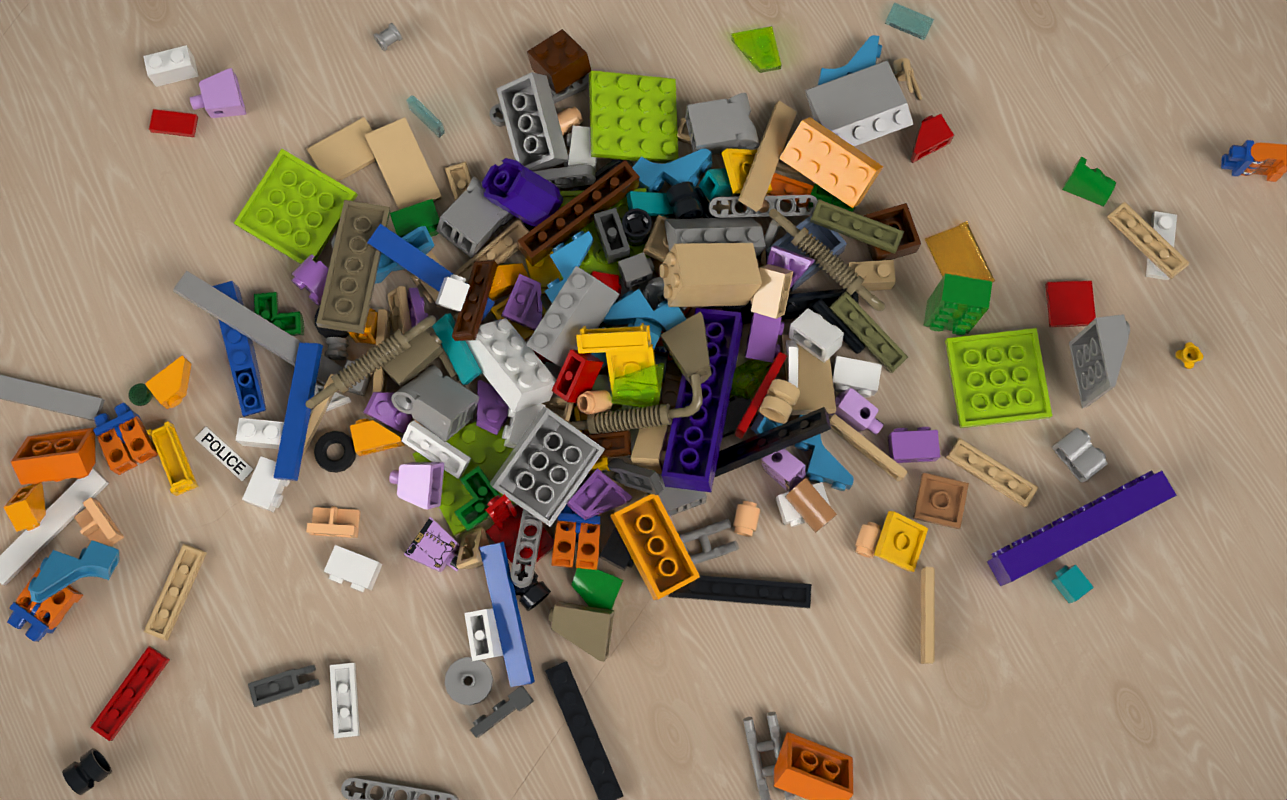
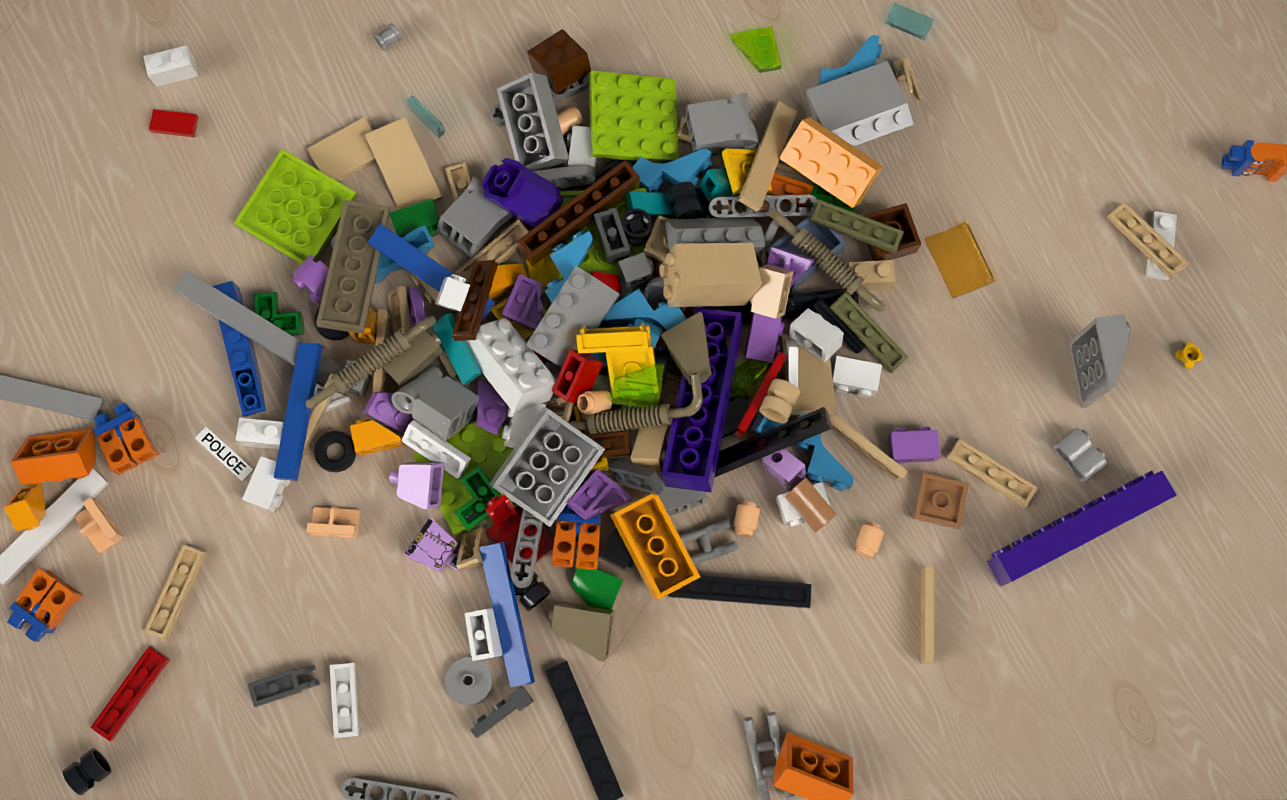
(62, 570): dark azure arch -> none
(140, 395): clear green plate -> none
(171, 383): light orange slope -> none
(173, 458): yellow container -> none
(220, 95): lavender torso -> none
(337, 348): light grey wheel -> none
(352, 568): white brick -> none
(857, 411): lavender torso -> none
(901, 541): yellow plate -> none
(931, 136): red slope -> none
(957, 304): green brick -> none
(998, 378): lime plate -> none
(1070, 303): red tile -> none
(1071, 583): teal brick -> none
(1089, 183): green slope -> none

